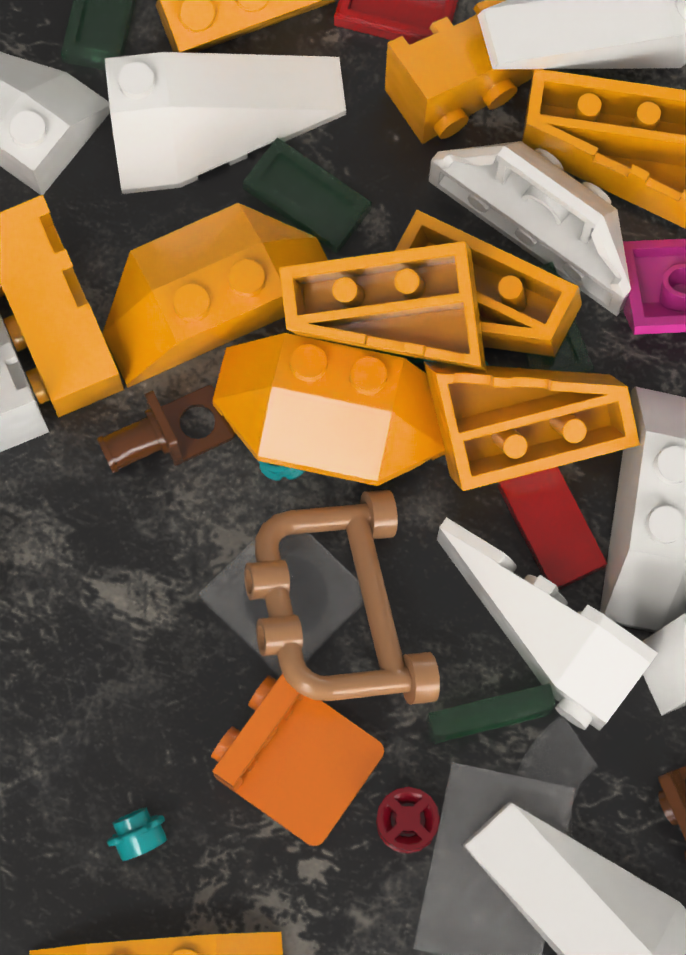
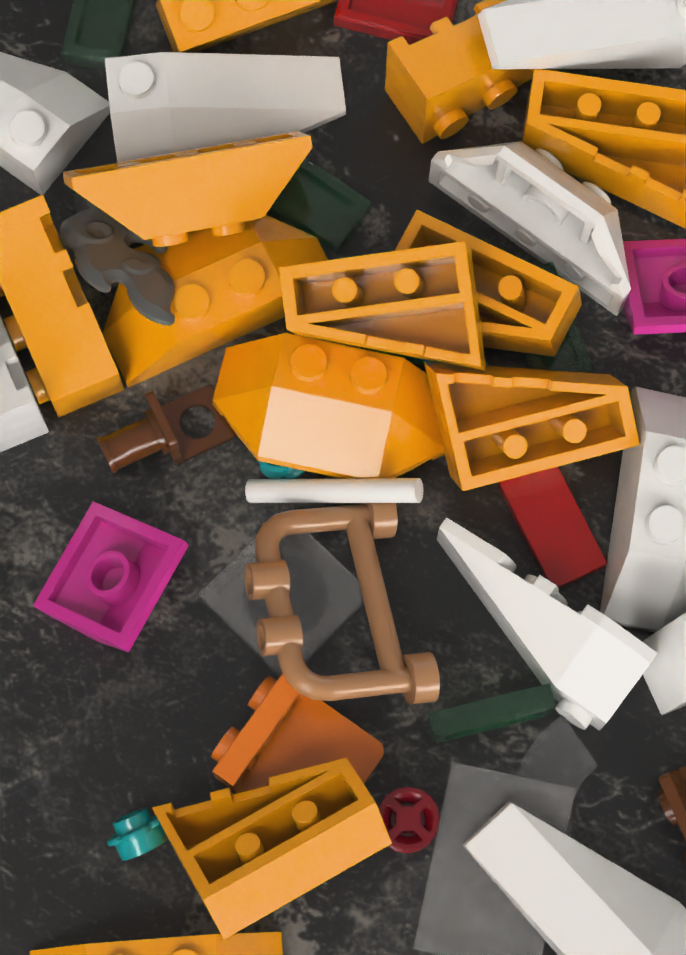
(105, 257): none -> dark grey piece
(110, 576): none -> dark pink slope
(195, 187): none -> light orange wedge
(274, 841): none -> light orange wedge
(335, 490): none -> white bar

